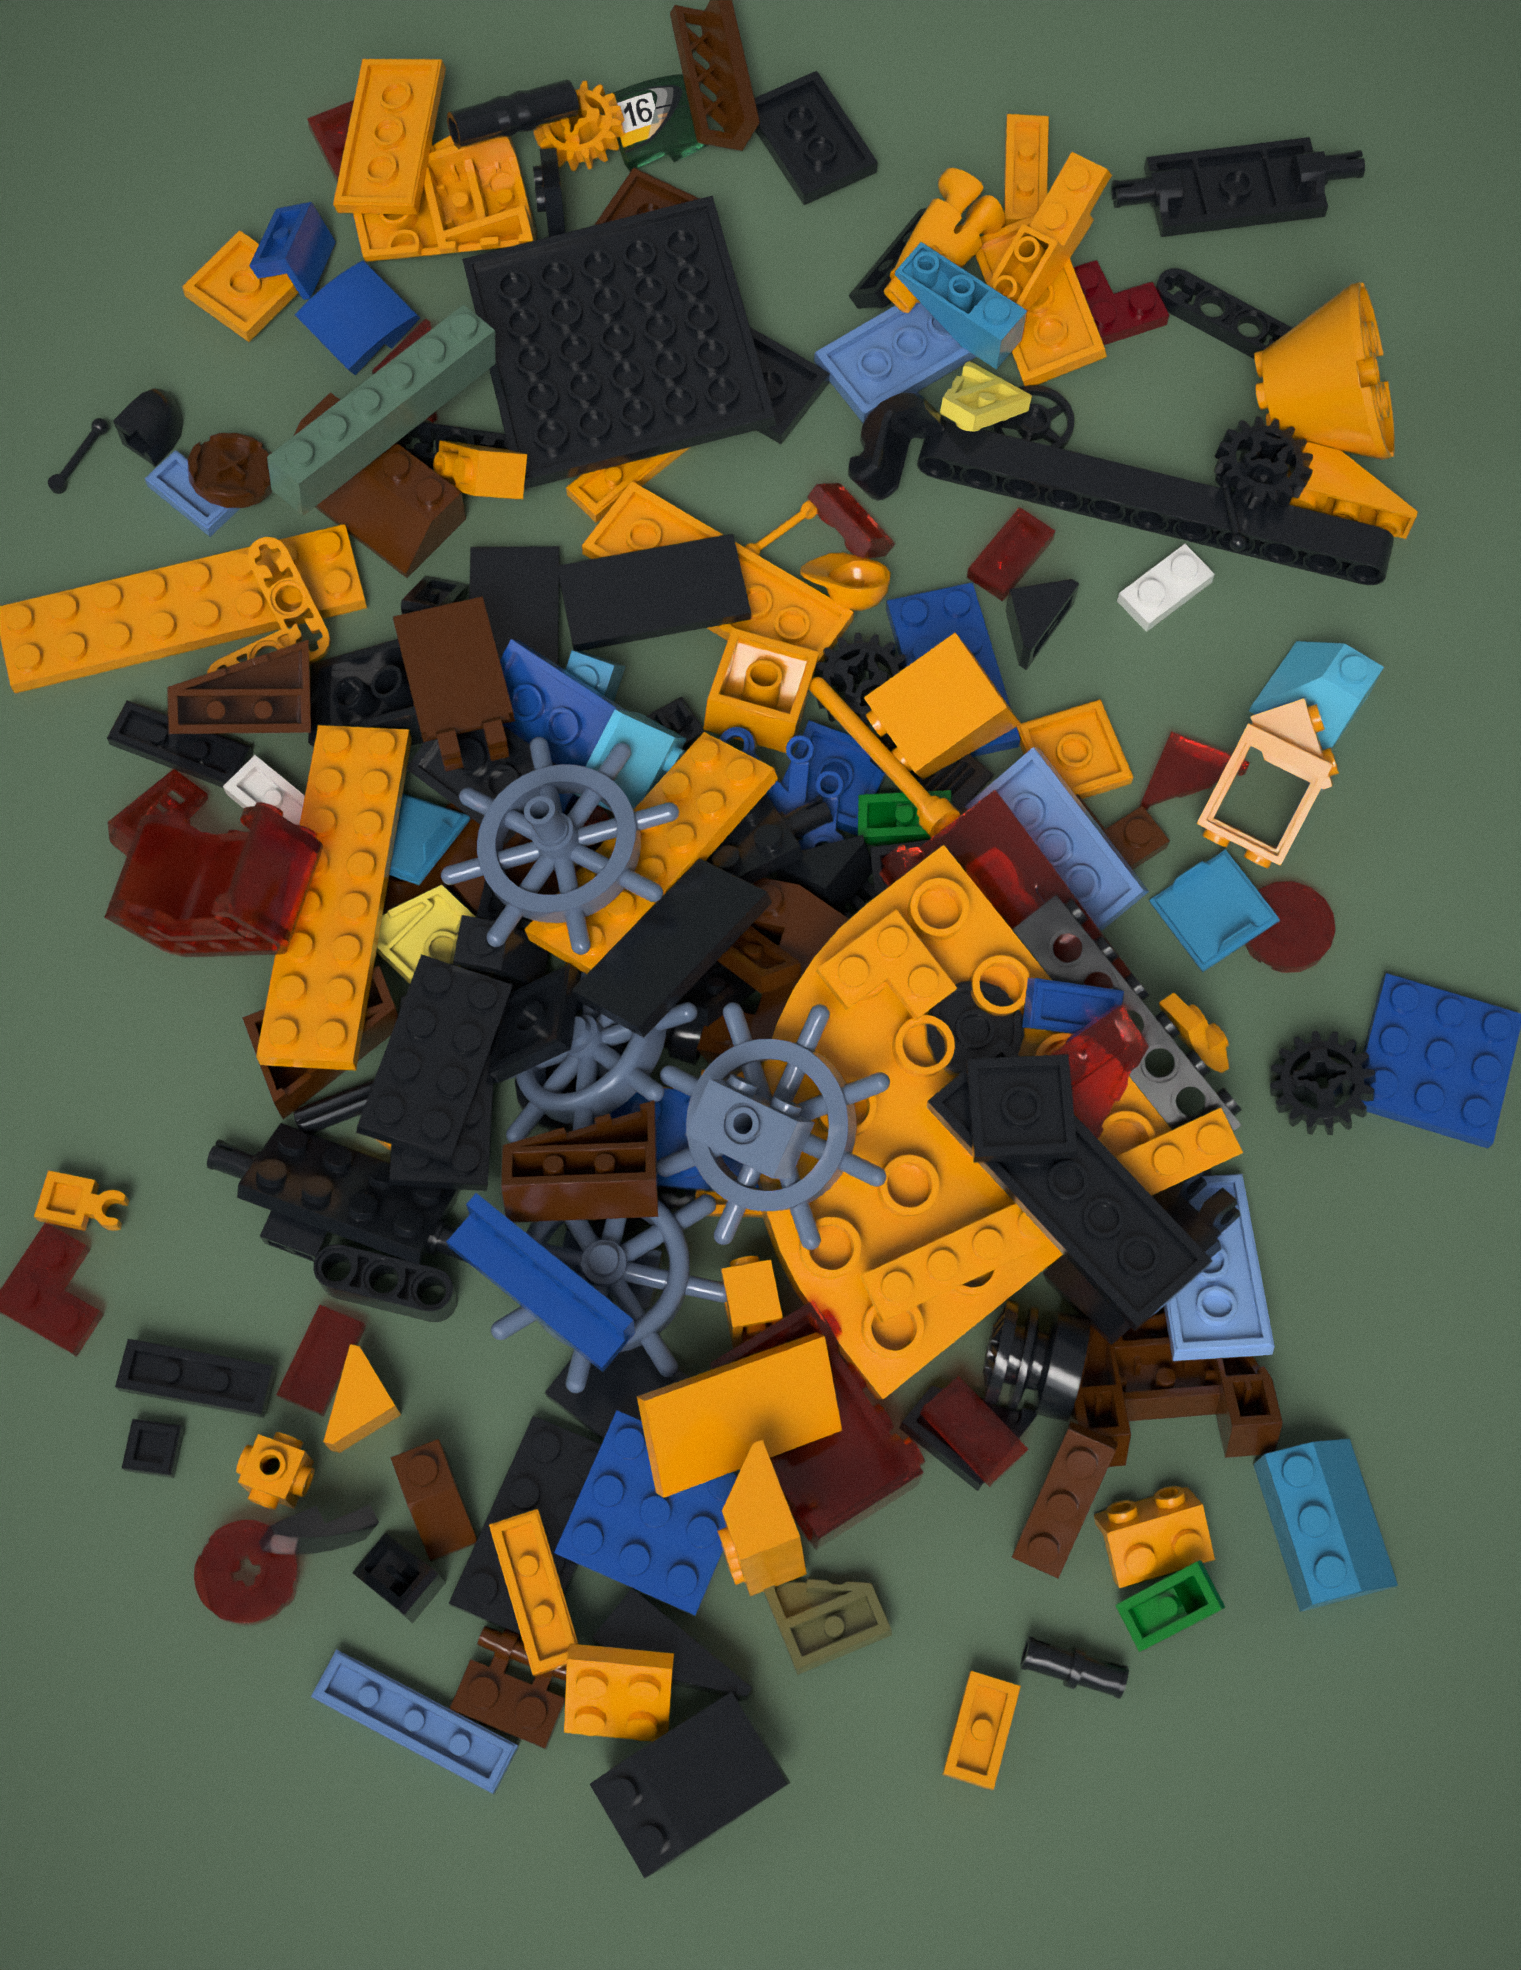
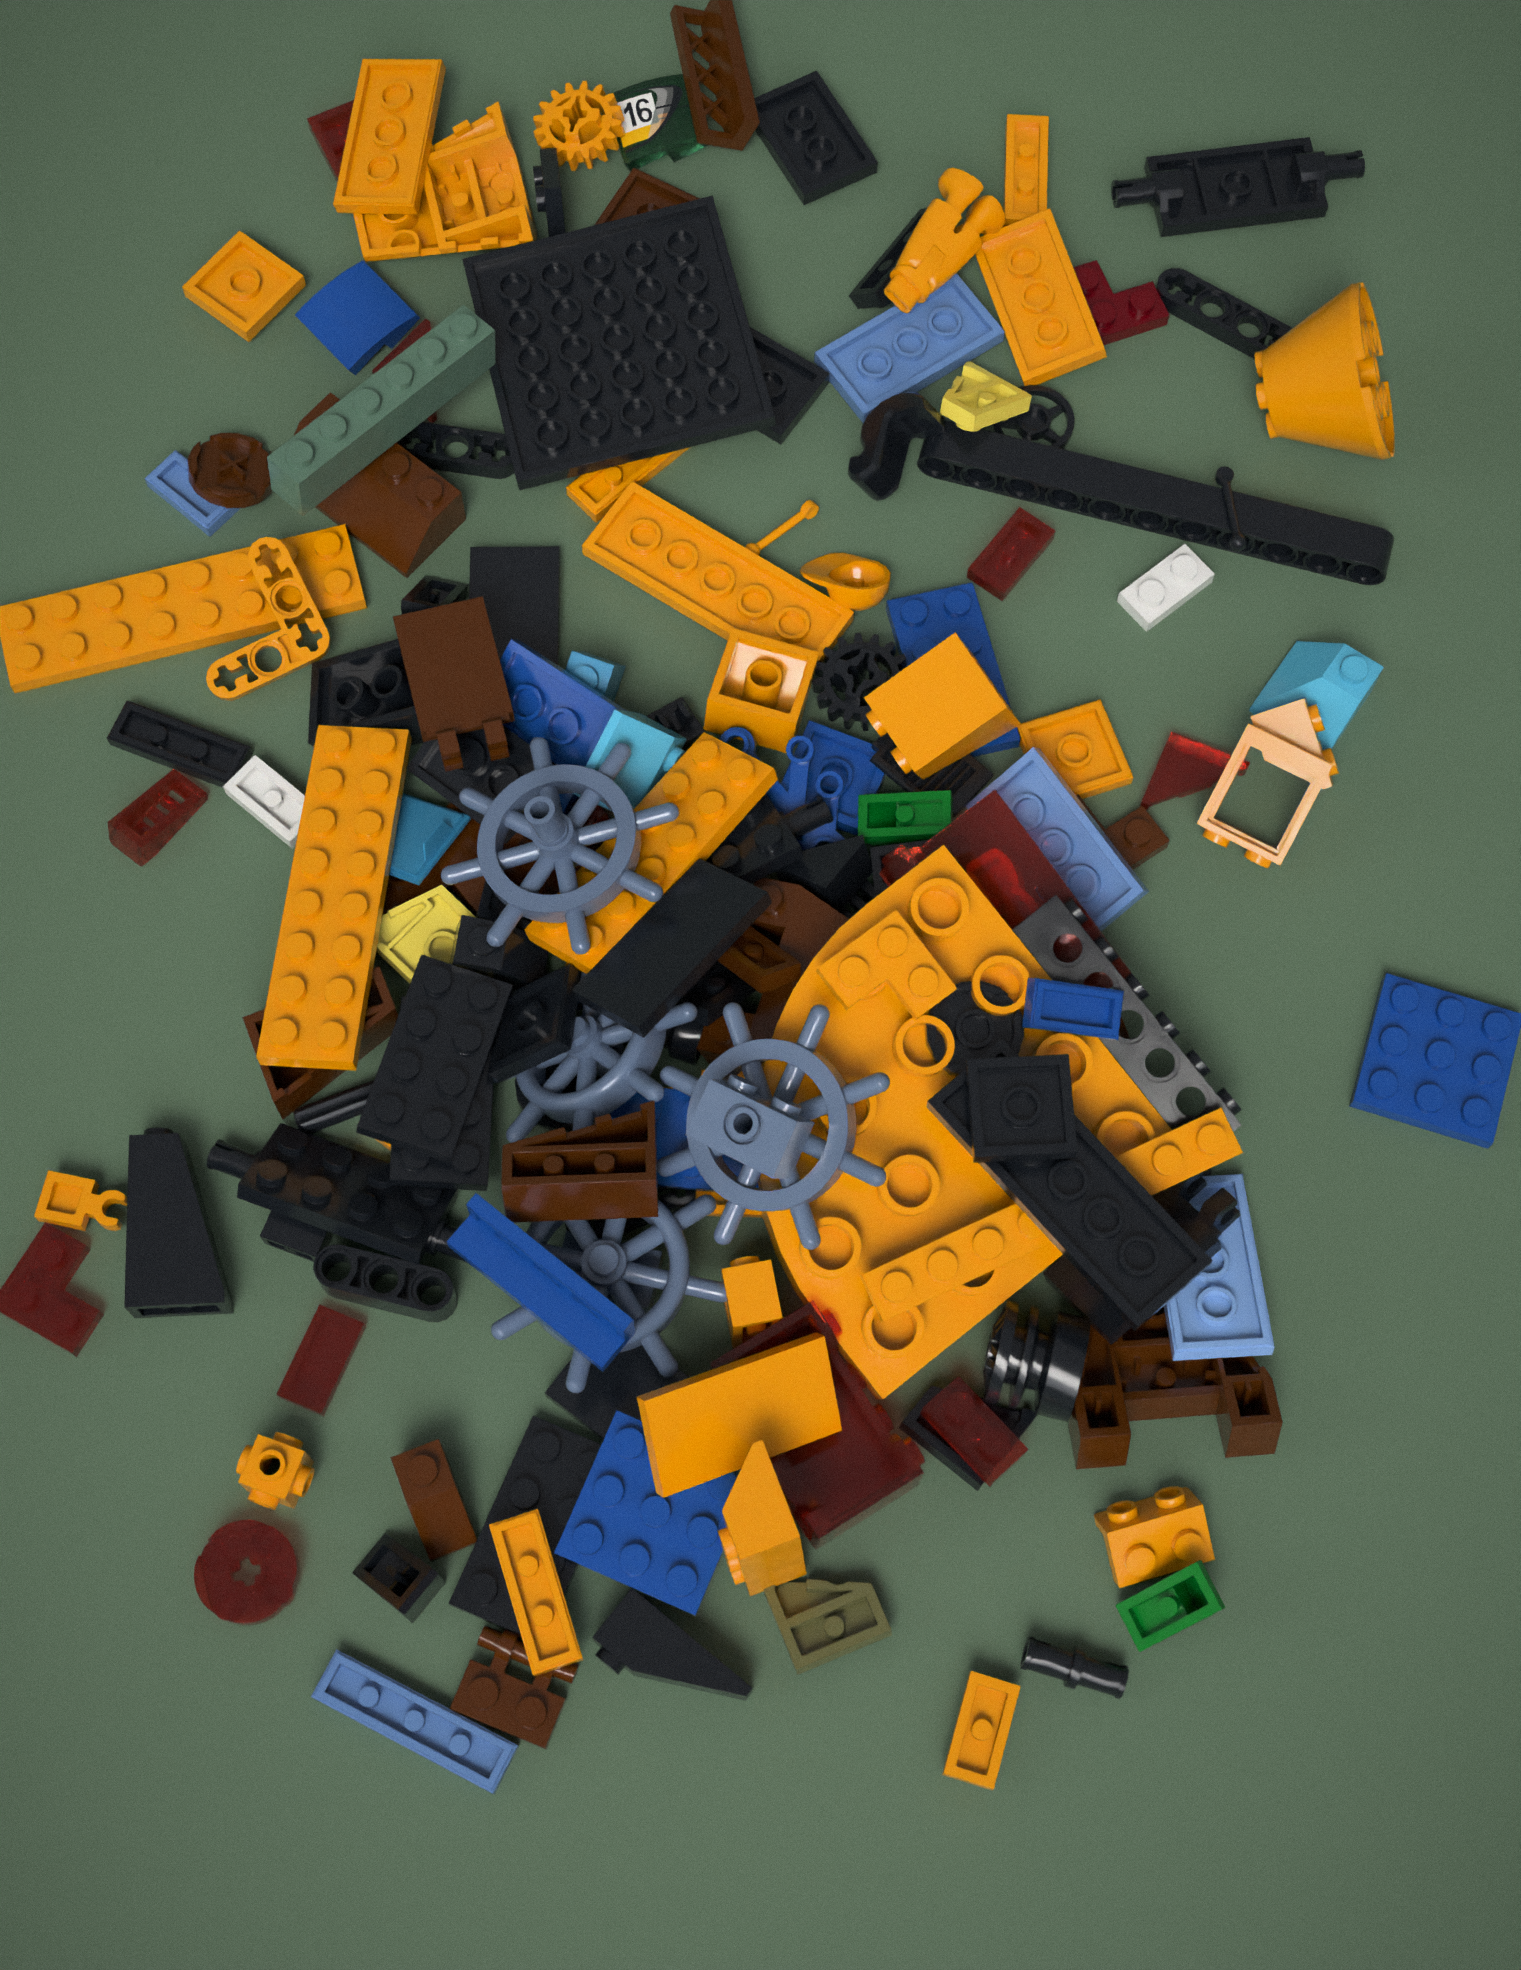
(57, 482): black hinge -> none
(150, 425): black brick -> none
(153, 1448): black tile -> none
(169, 1239): none -> black slope
(196, 1378): black plate -> none
(216, 891): clear red windscreen -> none
(247, 697): reddish brown wedge -> none
(296, 246): blue panel -> none
(309, 1534): black slope -> none
(359, 1404): light orange slope -> none
(482, 469): light orange slope -> none
(512, 113): black axle -> none
(618, 1692): light orange plate -> none
(653, 592): black tile -> none
(689, 1784): black slope -> none
(848, 517): clear red plate -> none
(932, 811): light orange piece -> none
(964, 305): dark azure slope -> none
(1035, 615): black slope -> none
(1054, 233): light orange slope -> none
(1064, 1499): reddish brown plate -> none
(1101, 1063): clear red wing -> none
(1196, 1033): light orange slope -> none
(1214, 910): dark azure piece -> none
(1263, 463): black gear -> none
(1303, 929): clear red tile -> none
(1324, 1523): dark azure slope -> none
(1342, 1079): black gear -> none
(1351, 492): light orange slope -> none

